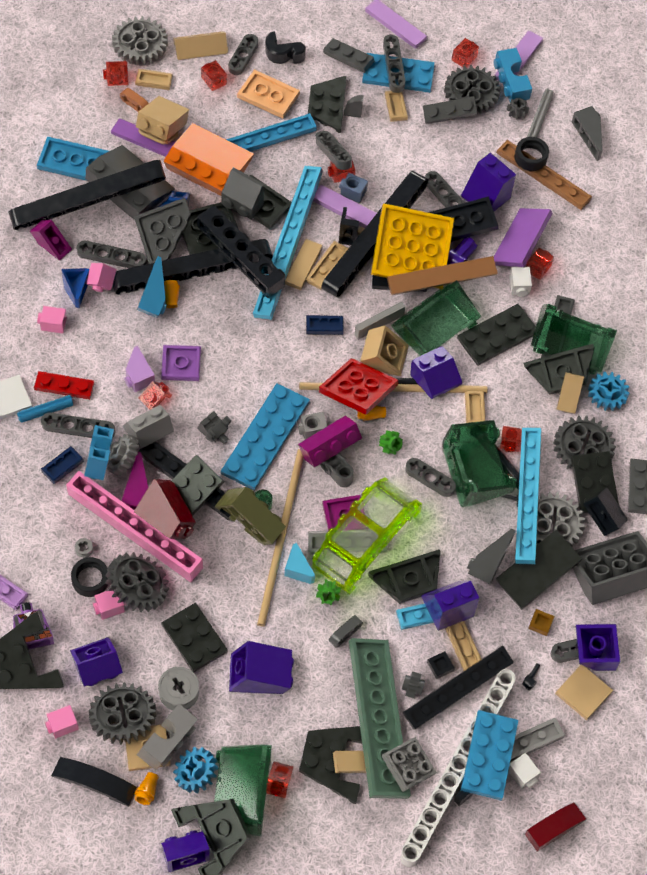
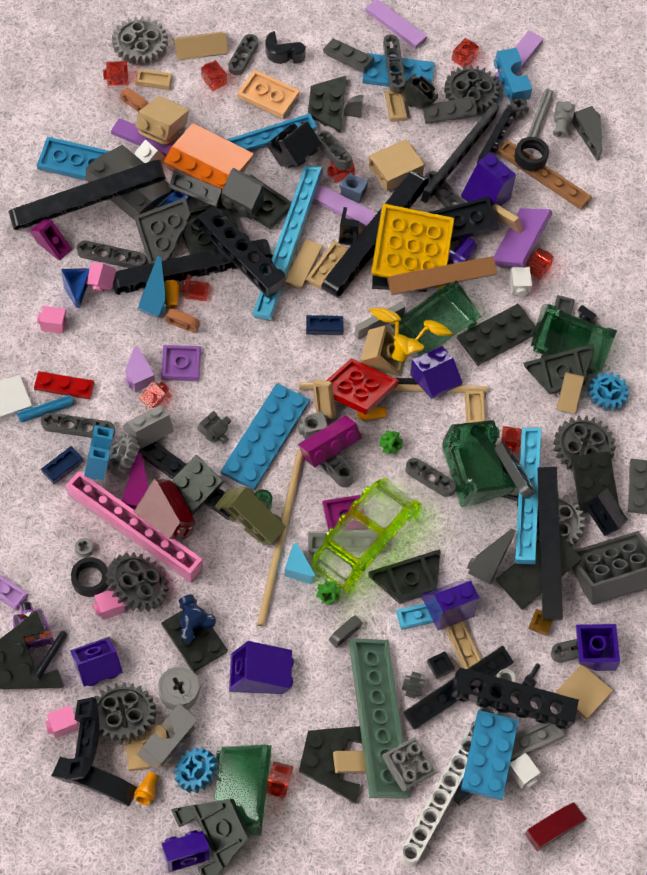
(49, 656): none -> black bar
(87, 740): none -> black slope
(148, 153): none -> white brick
(182, 320): none -> nougat beam
(193, 618): none -> dark blue animal
(195, 188): none -> dark grey plate
(195, 290): none -> clear red bracket
(294, 145): none -> black piece
(324, 398): none -> tan tile
(395, 163): none -> tan brick
(403, 345): none -> yellow plant
(419, 92): none -> pearl dark grey cylinder
(460, 153): none -> black tile
(497, 134): none -> black plate
(507, 218): none -> tan tile
(515, 470): none -> dark grey beam
(525, 694): none -> black brick
(550, 544): none -> black tile
(563, 117): none -> light grey connector
(587, 314): none -> black plate

